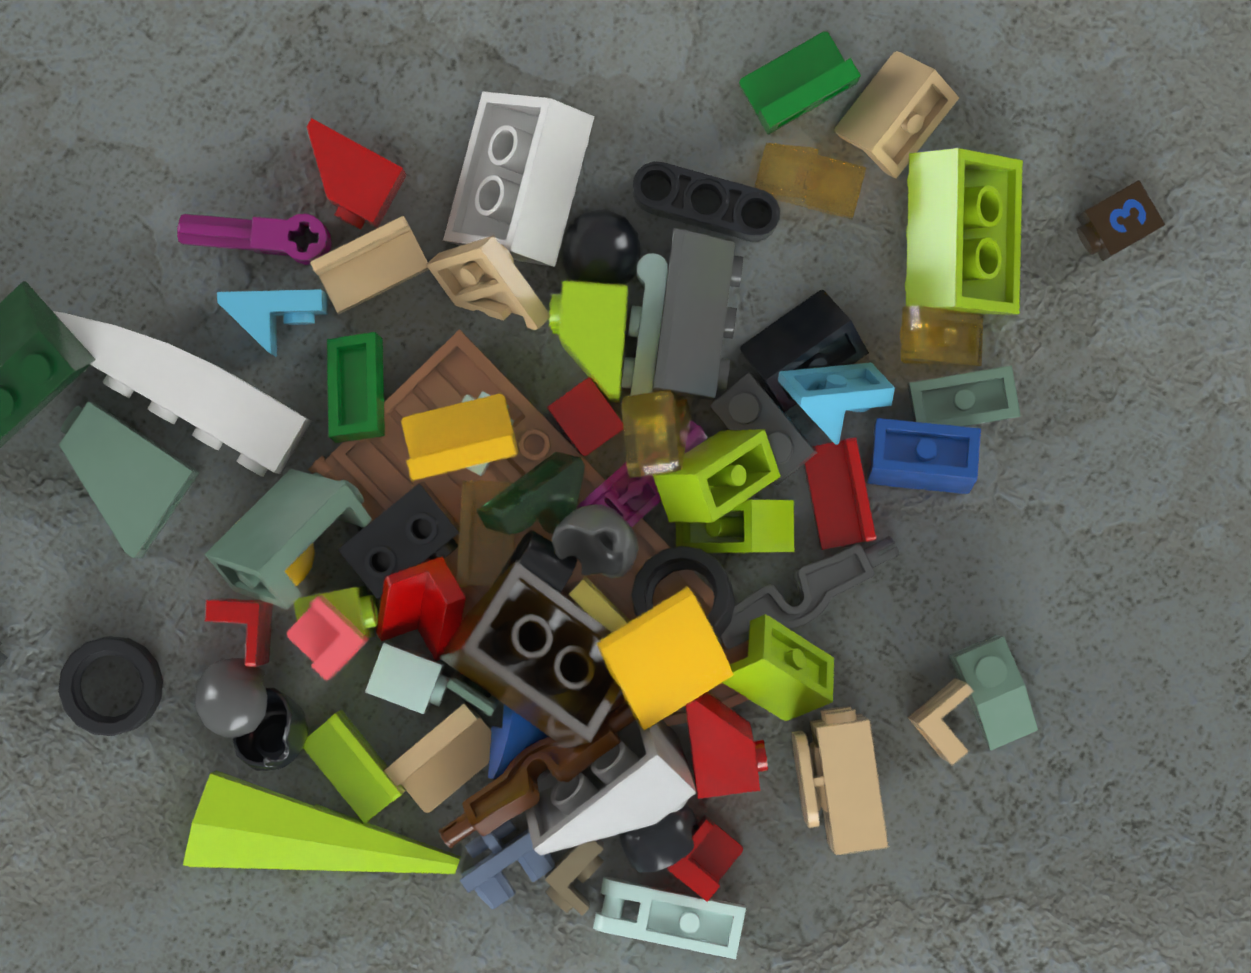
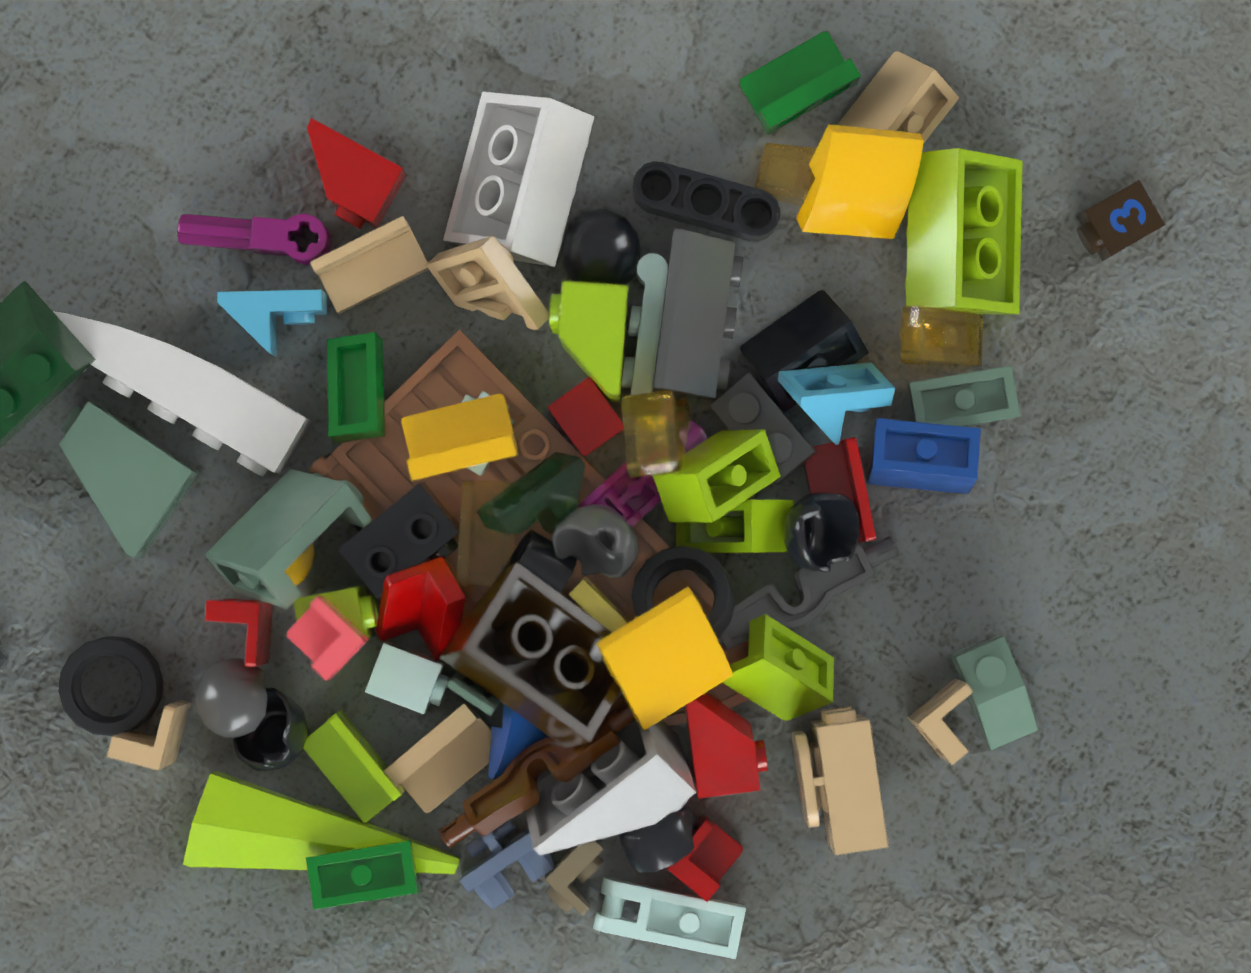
(153, 750): none -> tan panel
(362, 875): none -> green panel
(821, 530): none -> black hair
(861, 181): none -> yellow slope

